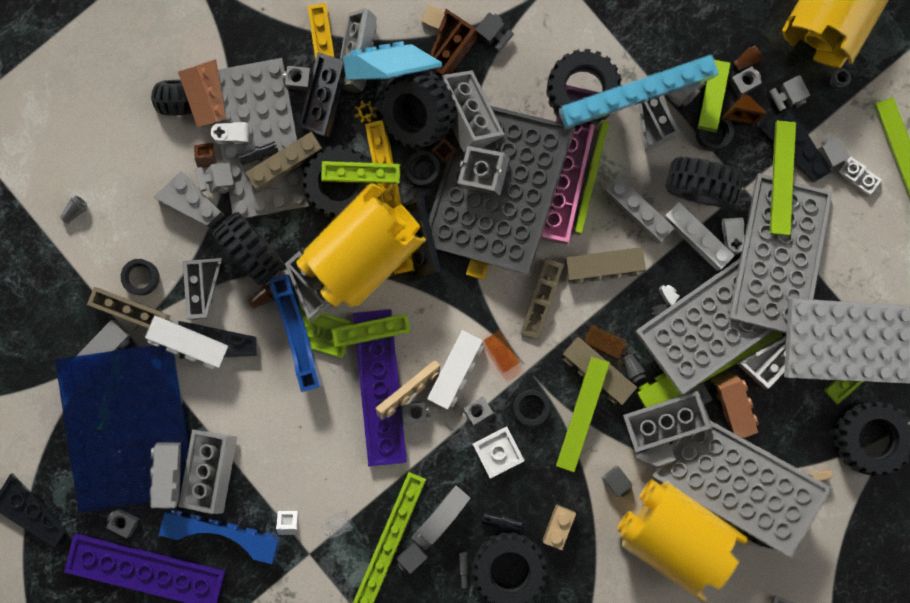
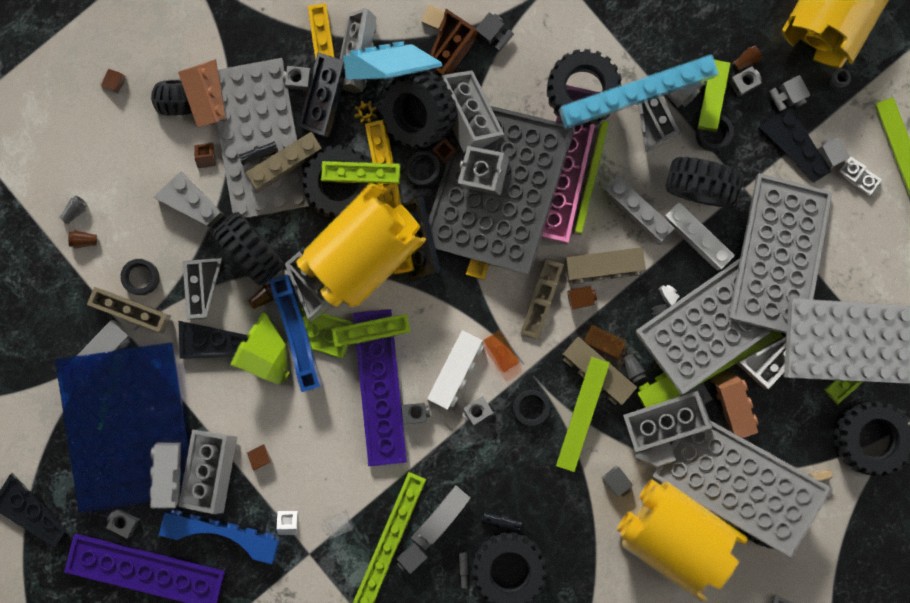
(81, 239): none -> reddish brown cone
(113, 80): none -> reddish brown slope
(186, 341): white brick -> none
(217, 177): light grey brick -> none
(234, 133): white piece -> none
(259, 457): none -> reddish brown slope
(264, 352): none -> lime brick
(403, 394): tan plate -> none
(498, 452): white plate -> none
(559, 527): tan brick -> none
(581, 297): none -> reddish brown brick
(733, 232): white piece -> none
(745, 110): reddish brown slope -> none
(782, 178): lime tile -> none

